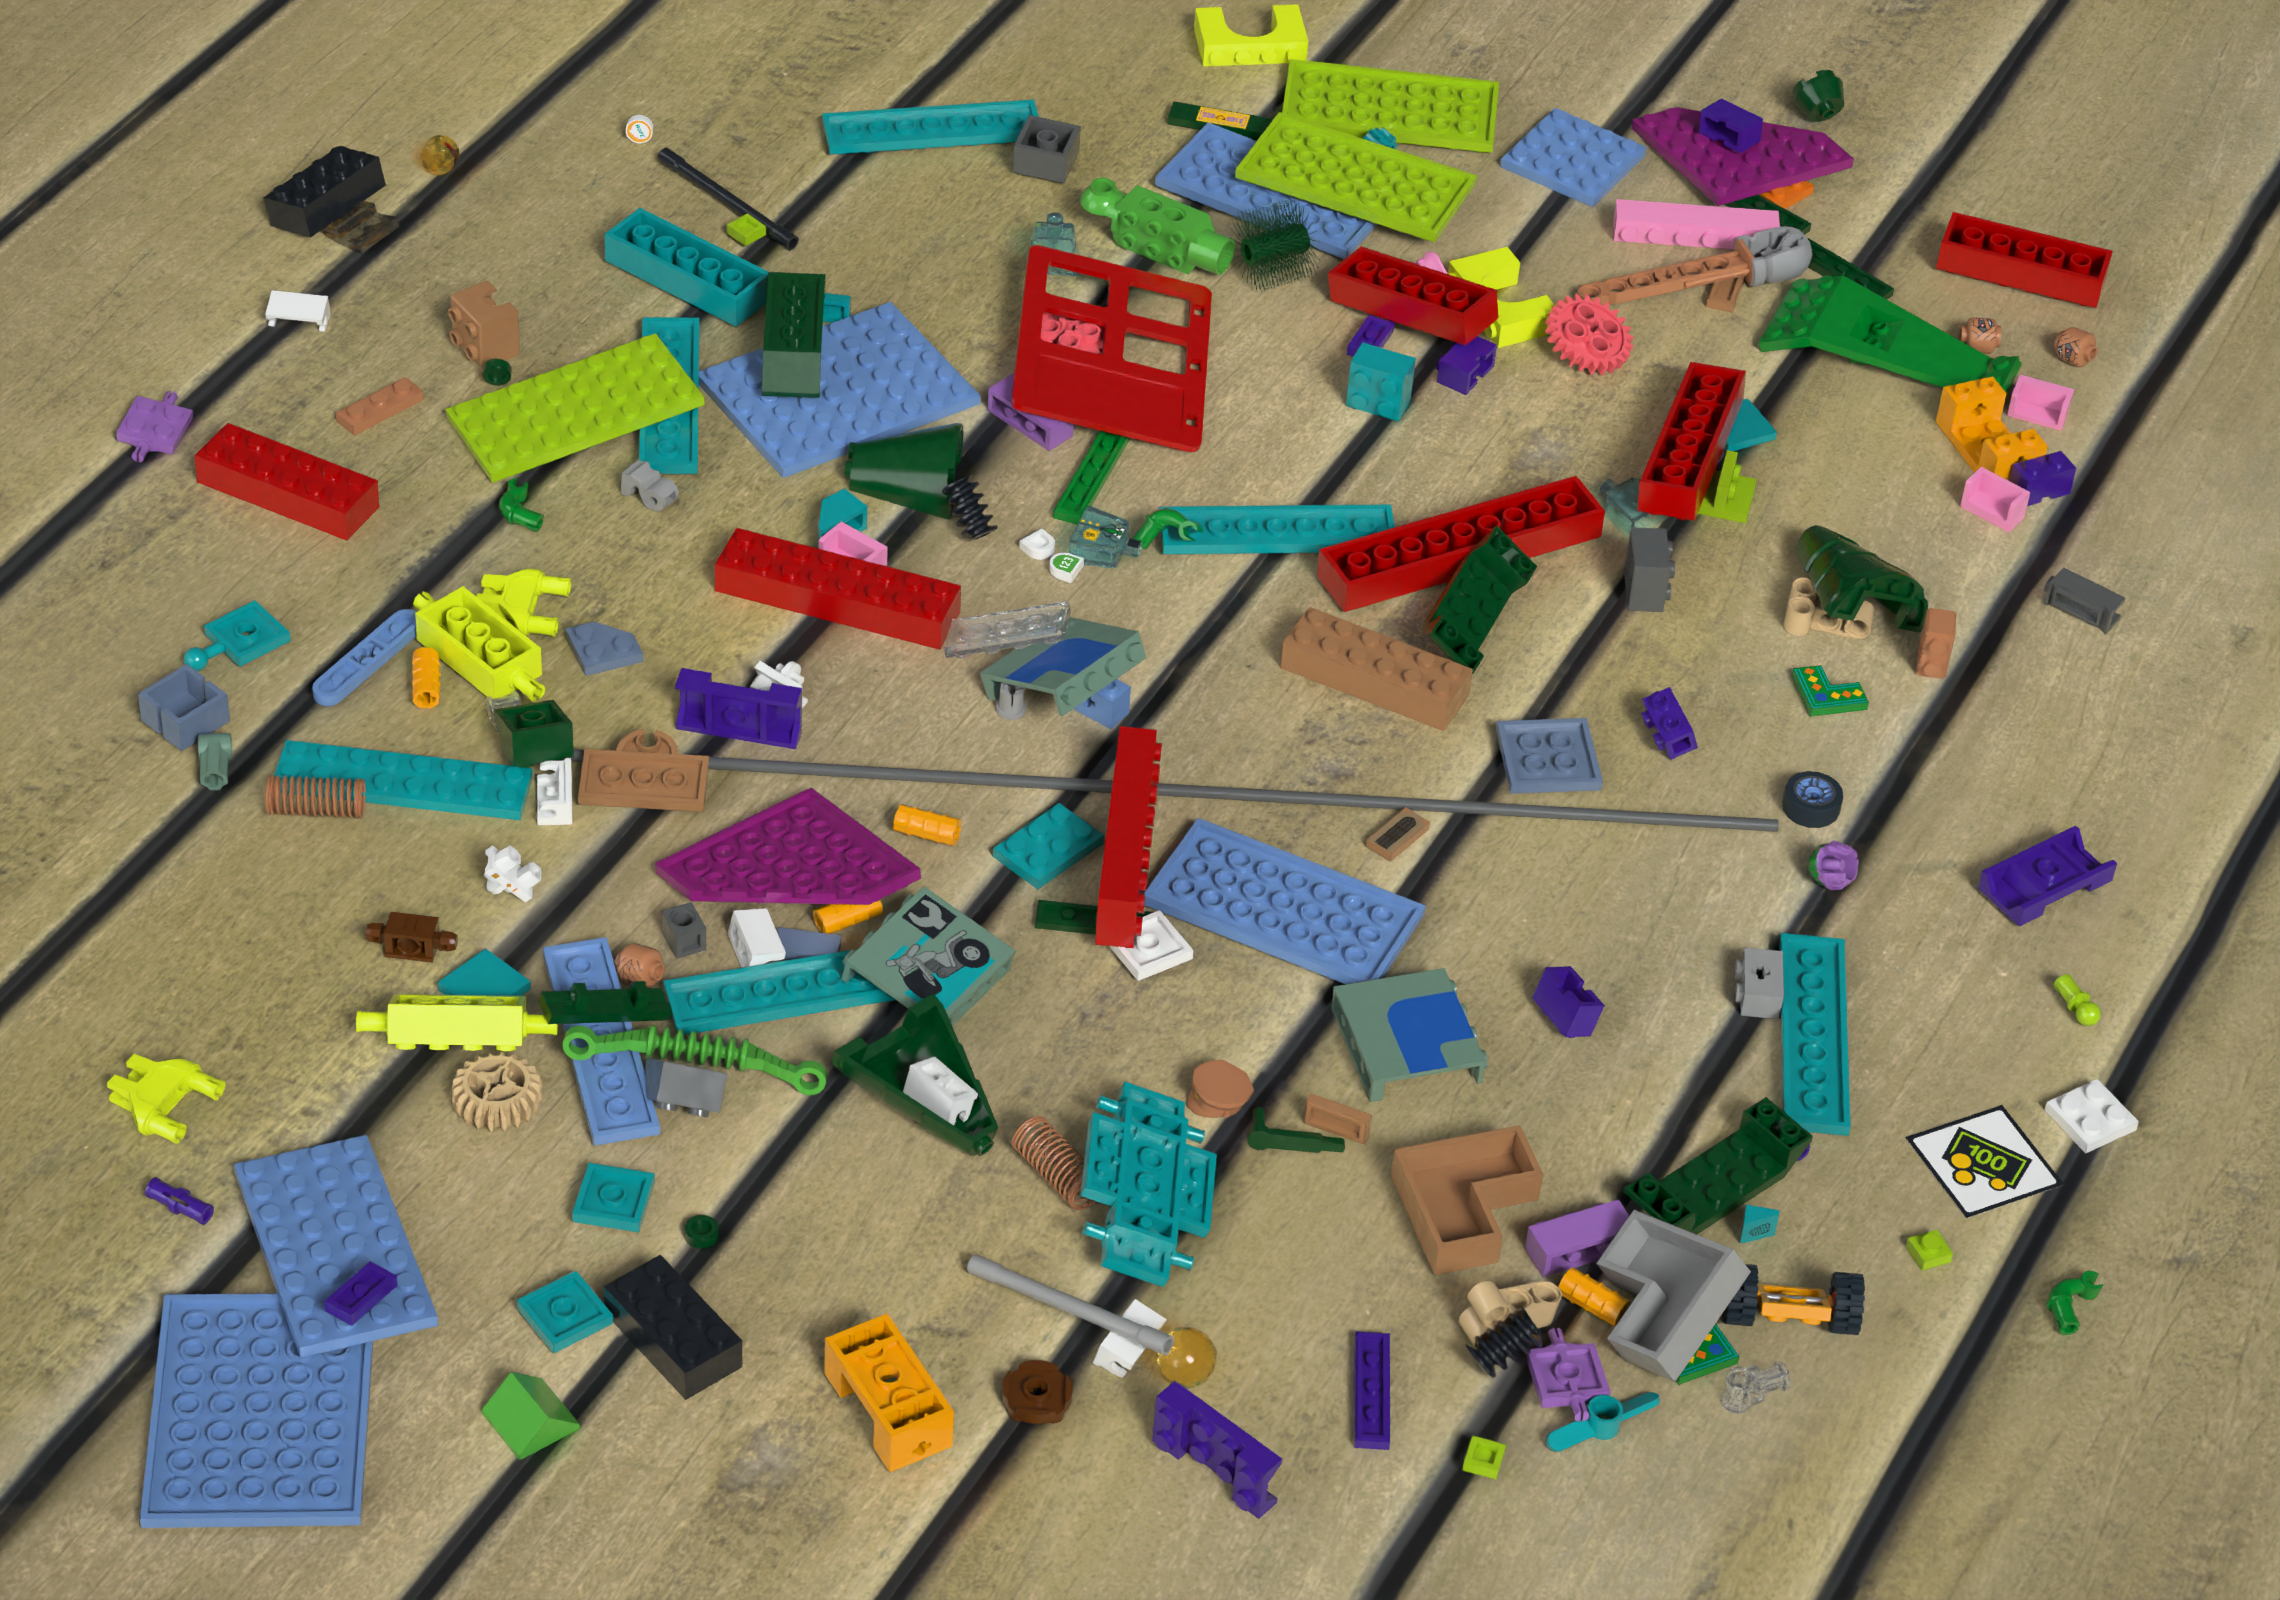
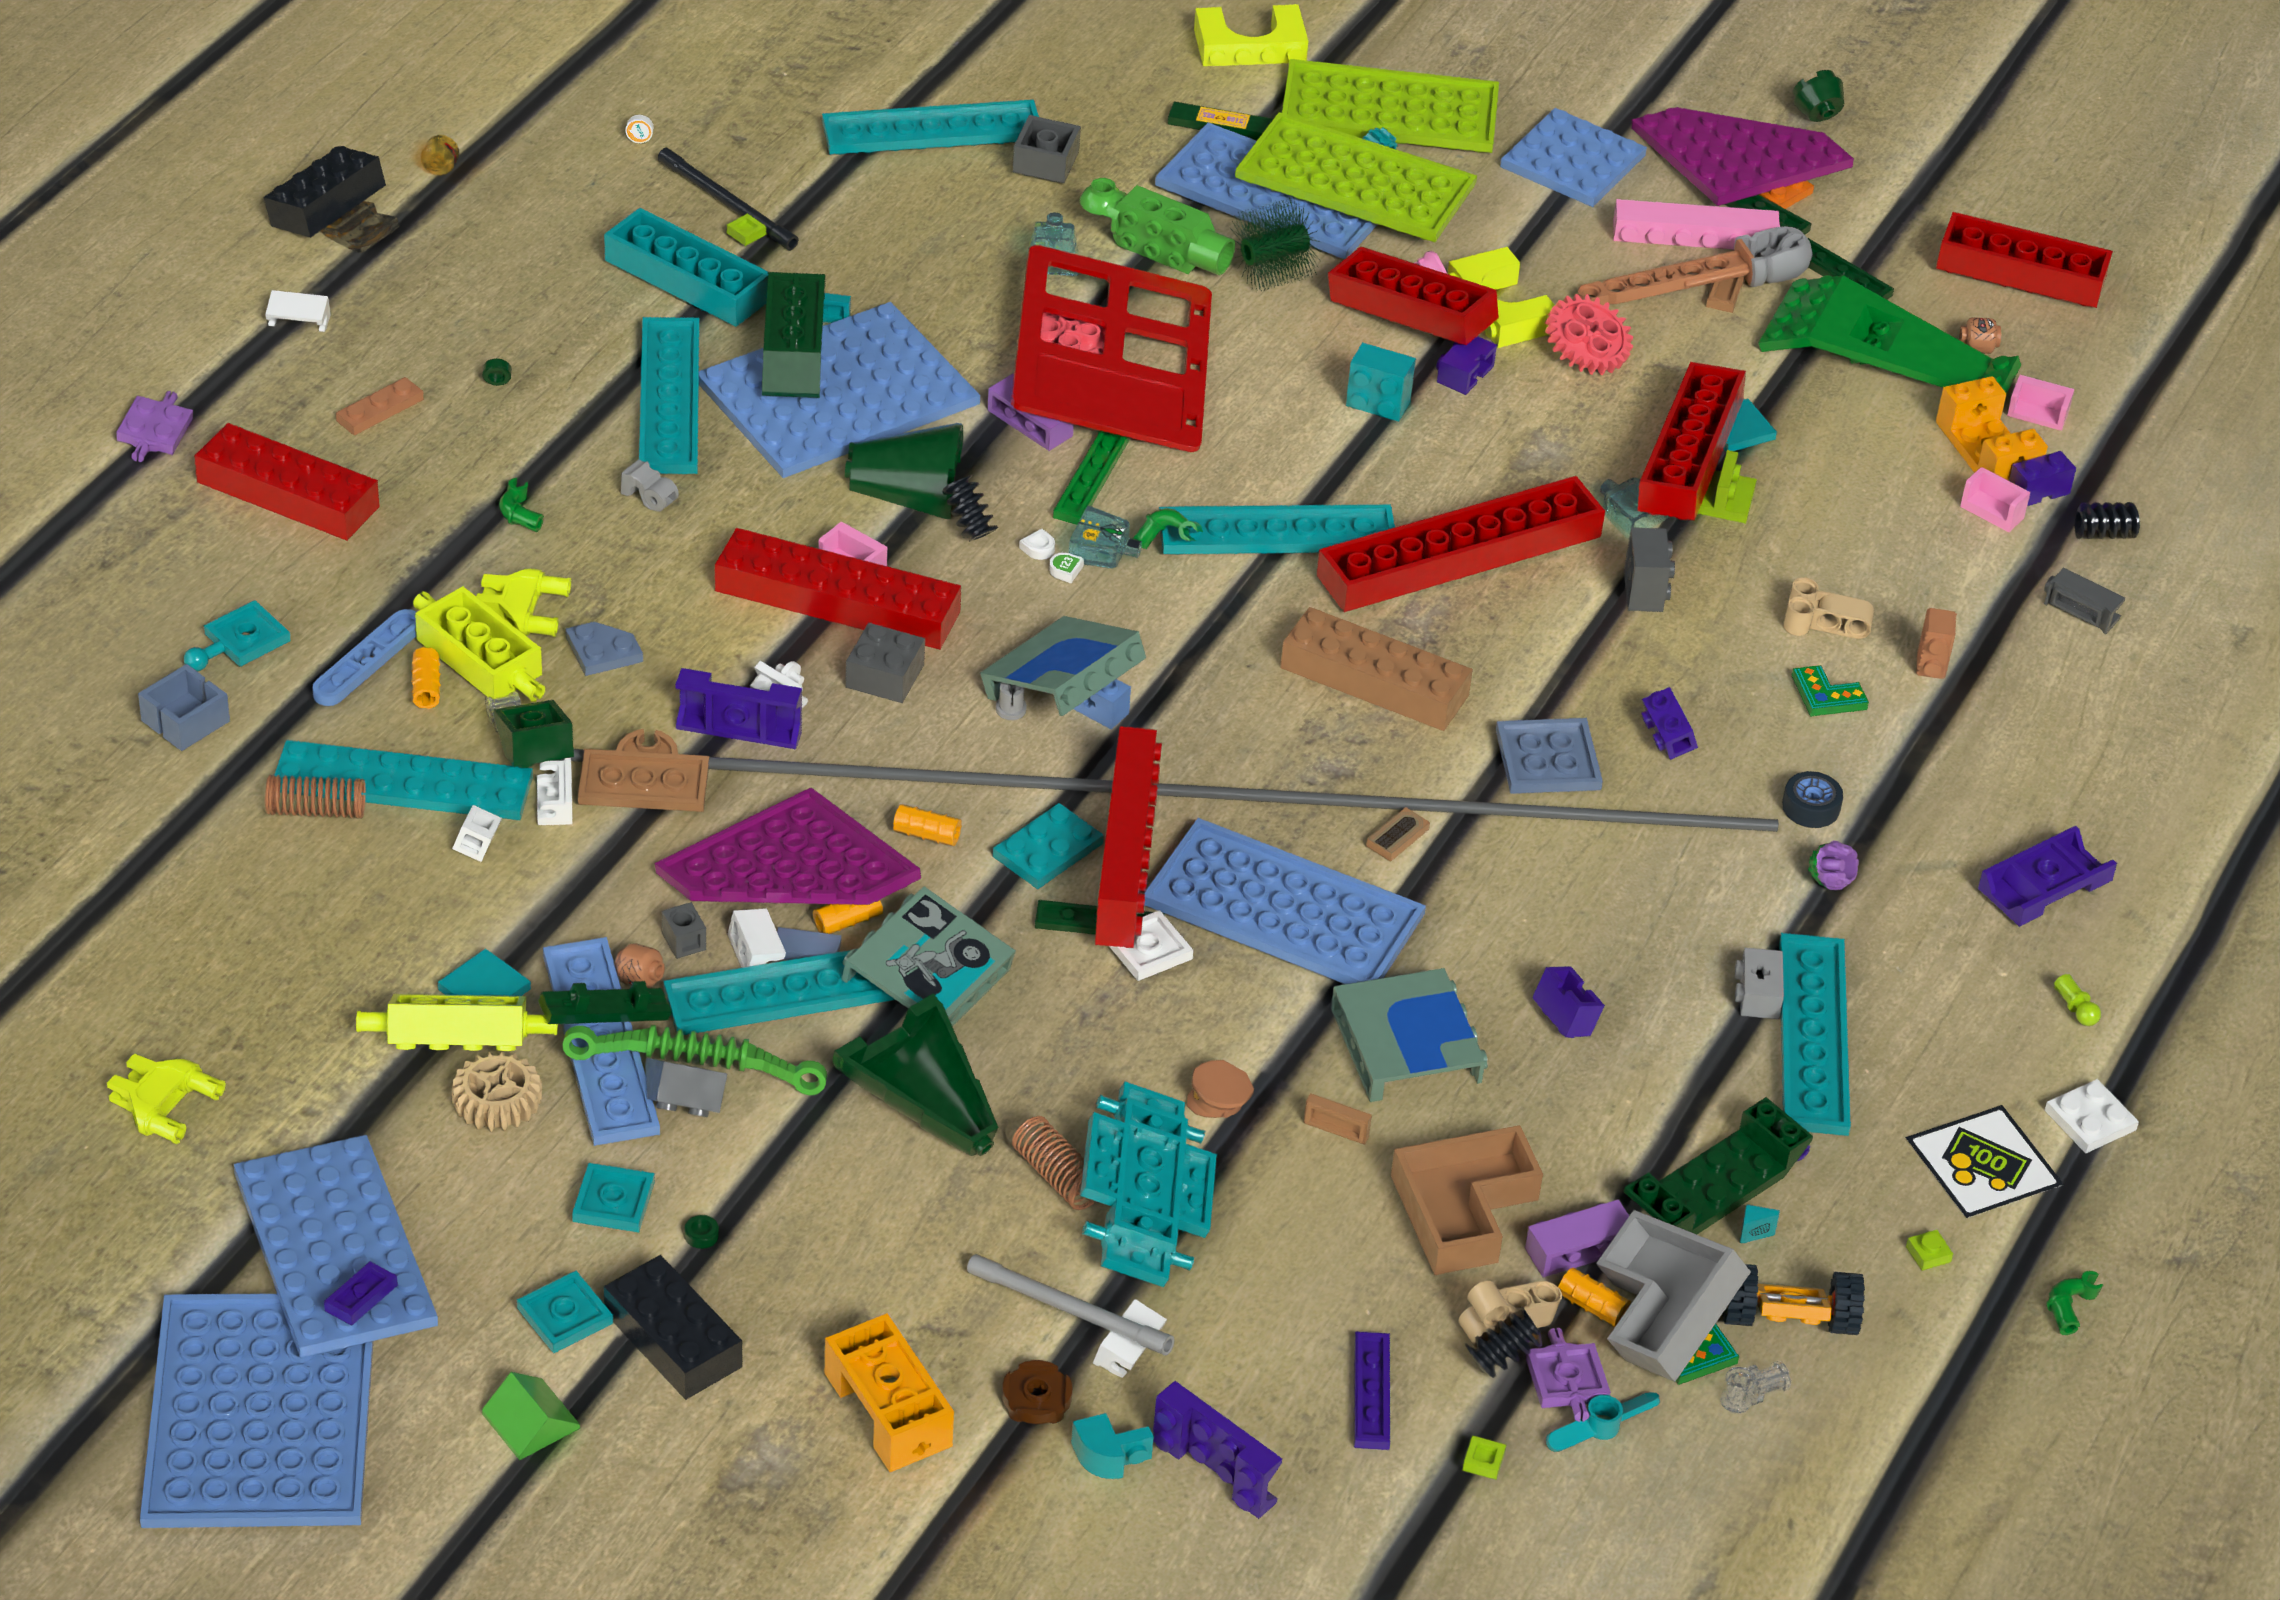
(162, 1192): dark purple pin -> none
(214, 755): sand green piece -> none
(411, 937): reddish brown piece -> none
(476, 833): none -> white brick
(481, 328): medium nougat piece -> none
(507, 875): white hips -> none
(574, 407): lime plate -> none
(842, 508): teal slope -> none
(885, 662): none -> dark grey brick
(939, 1090): white hinge -> none
(1007, 630): clear plate -> none
(1104, 1451): none -> teal brick
(1190, 1358): clear yellow piece -> none
(1262, 1137): dark green piece -> none
(1373, 332): dark purple plate -> none
(1477, 597): dark green slope -> none
(1731, 124): dark purple brick -> none
(1848, 573): dark green cone -> none
(2075, 347): nougat head -> none
(2107, 518): none -> black piece

